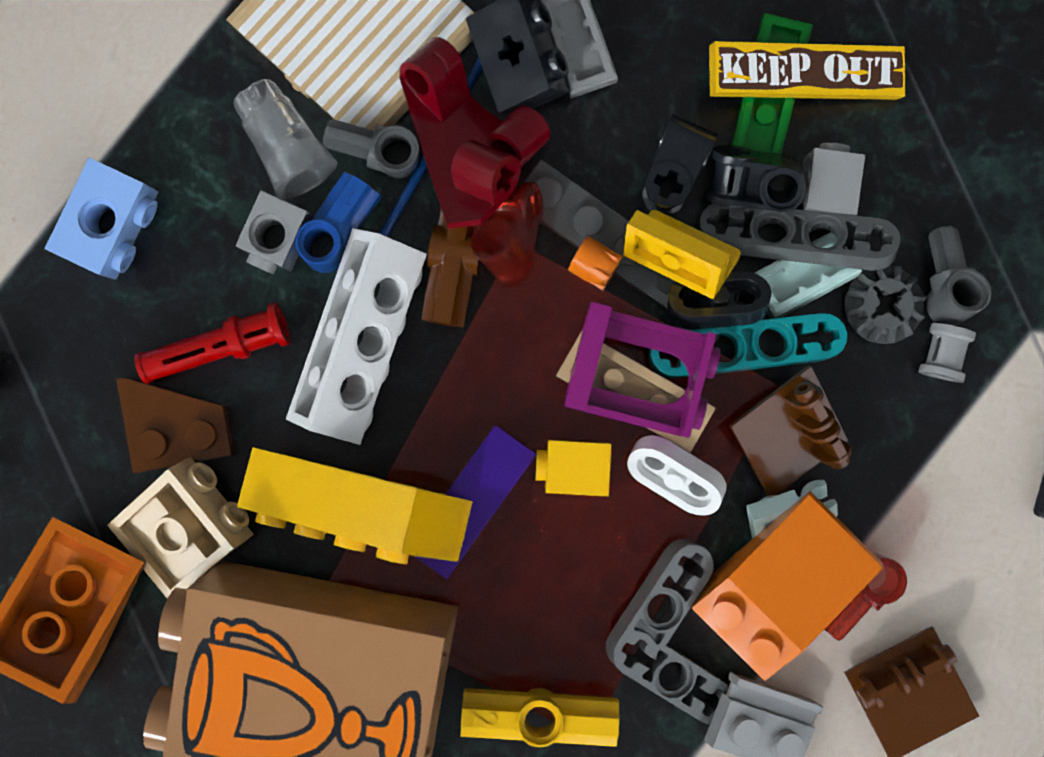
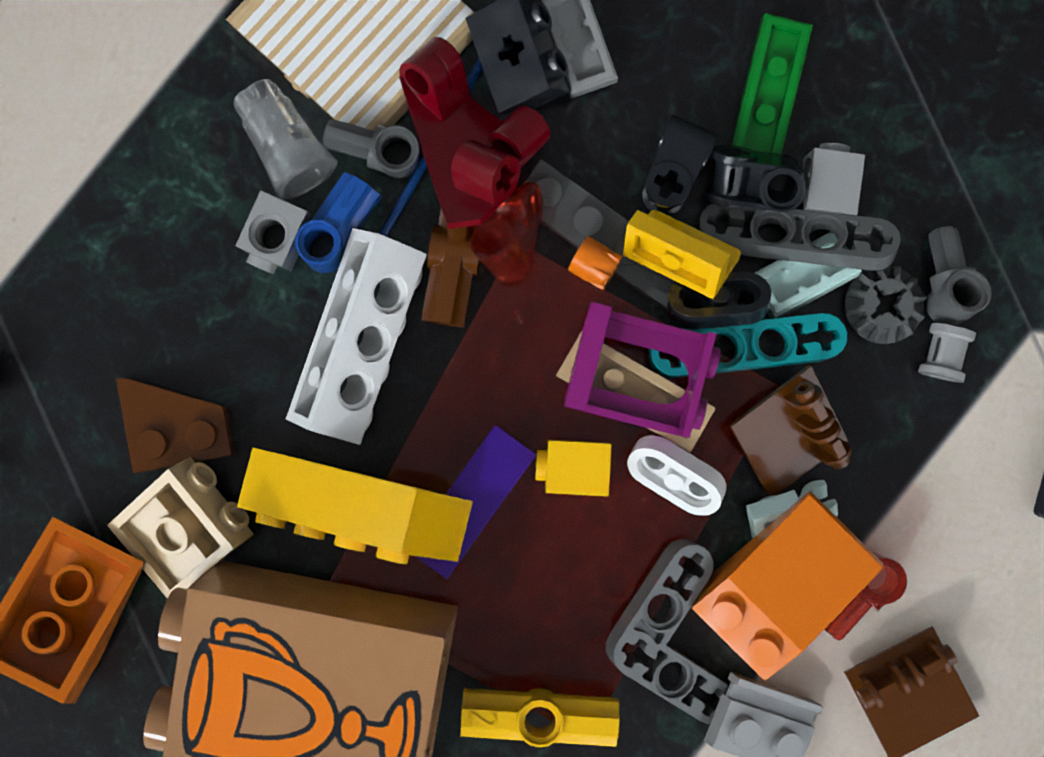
(78, 231): light blue brick -> none
(239, 343): red pin -> none
(806, 70): tile -> none

